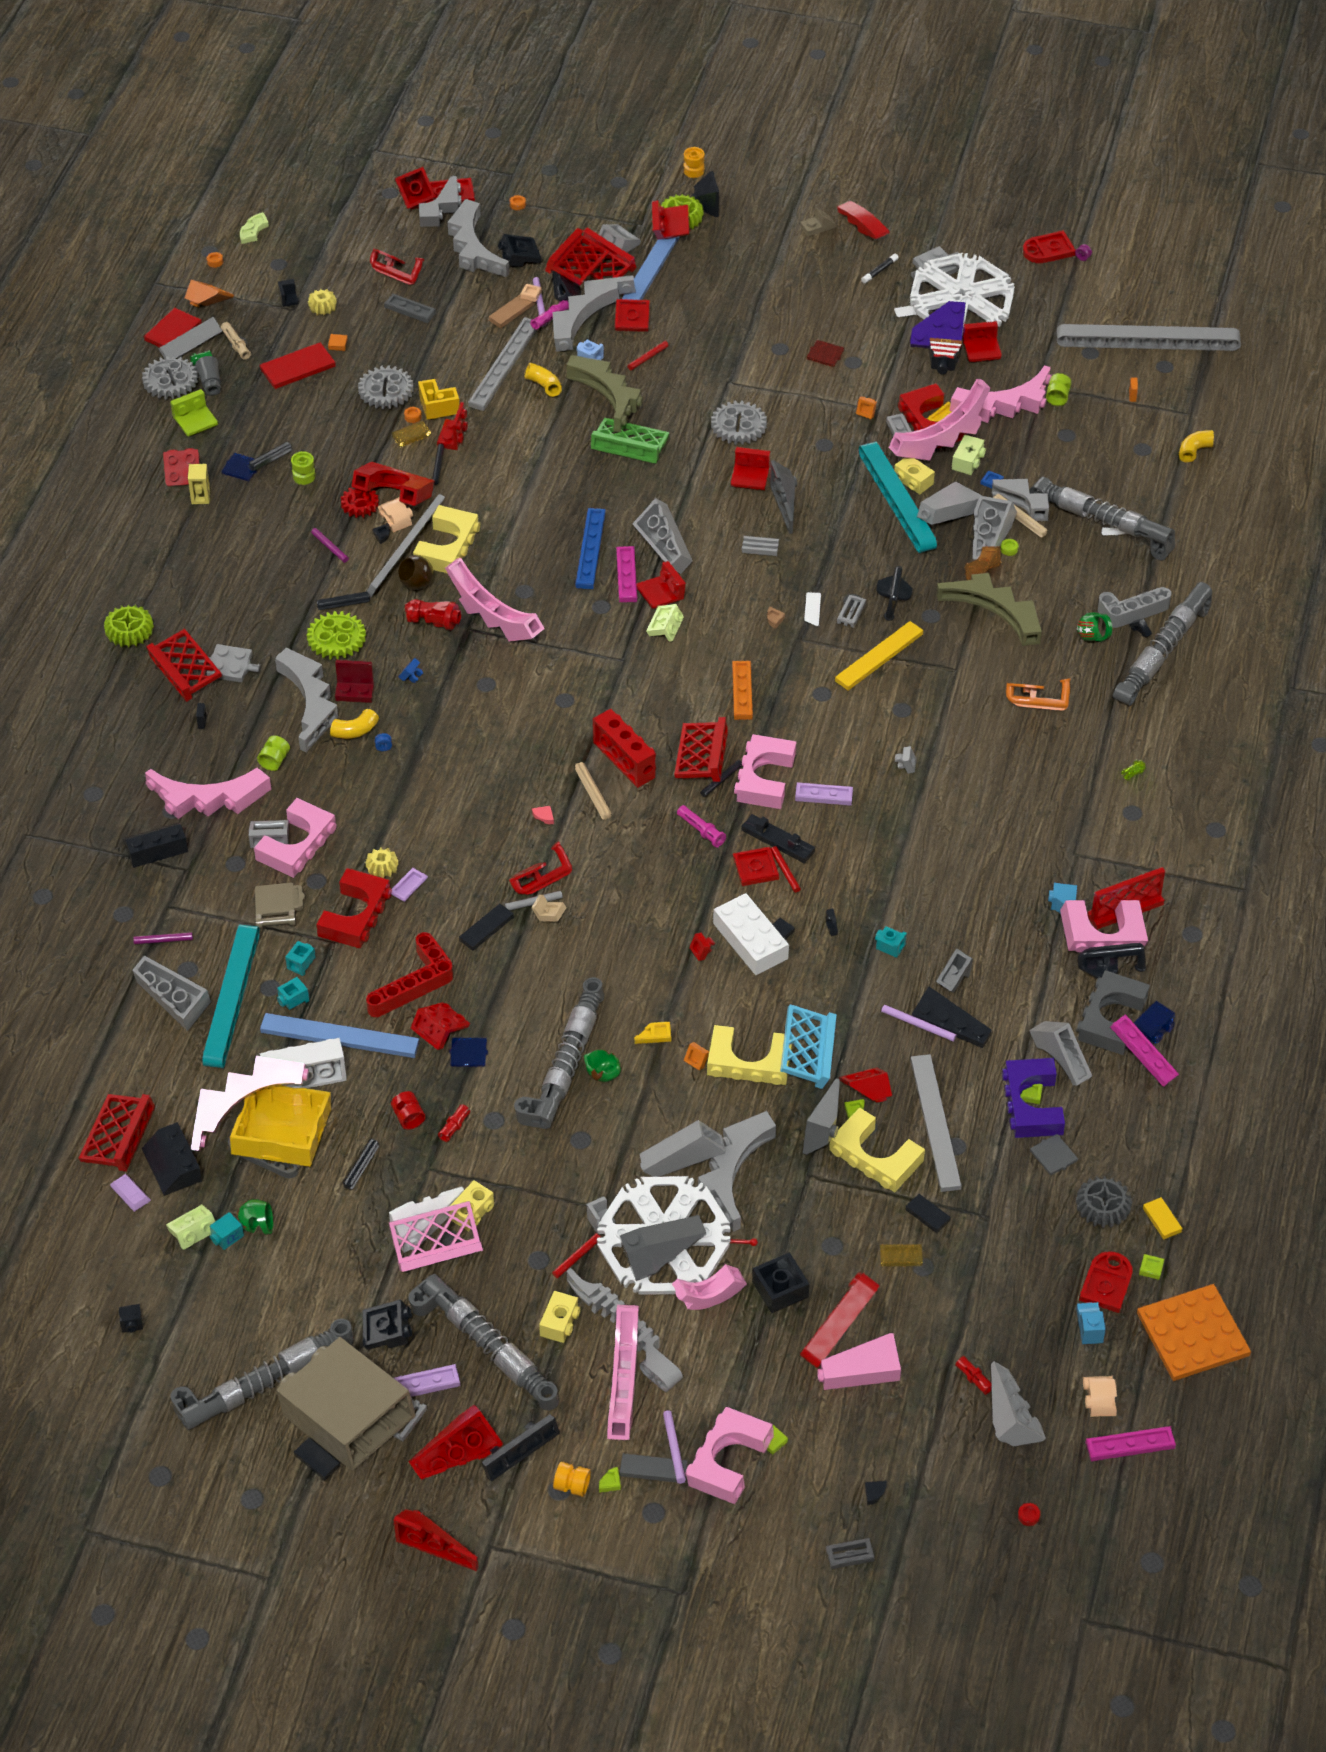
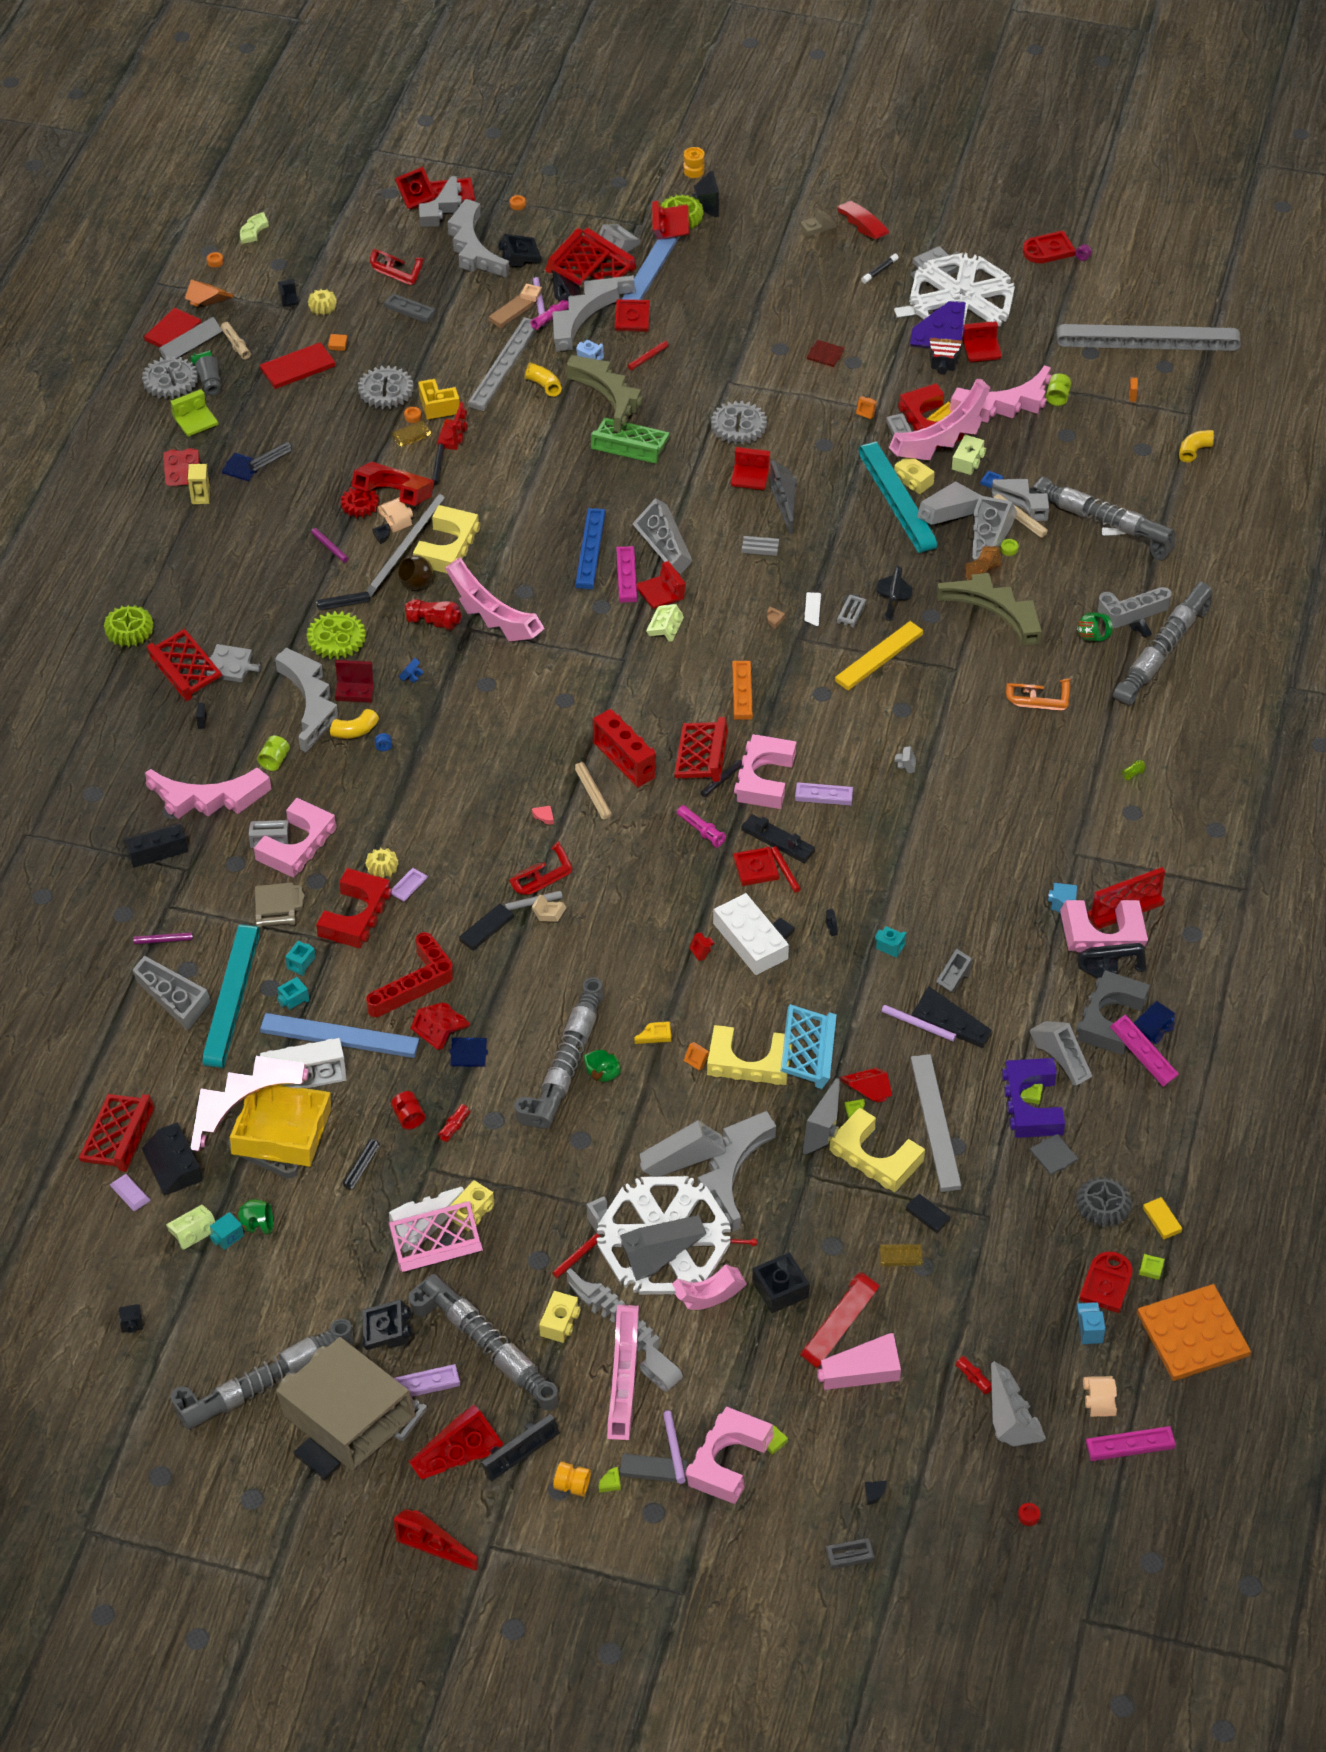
(303, 468): lime wheel -> none

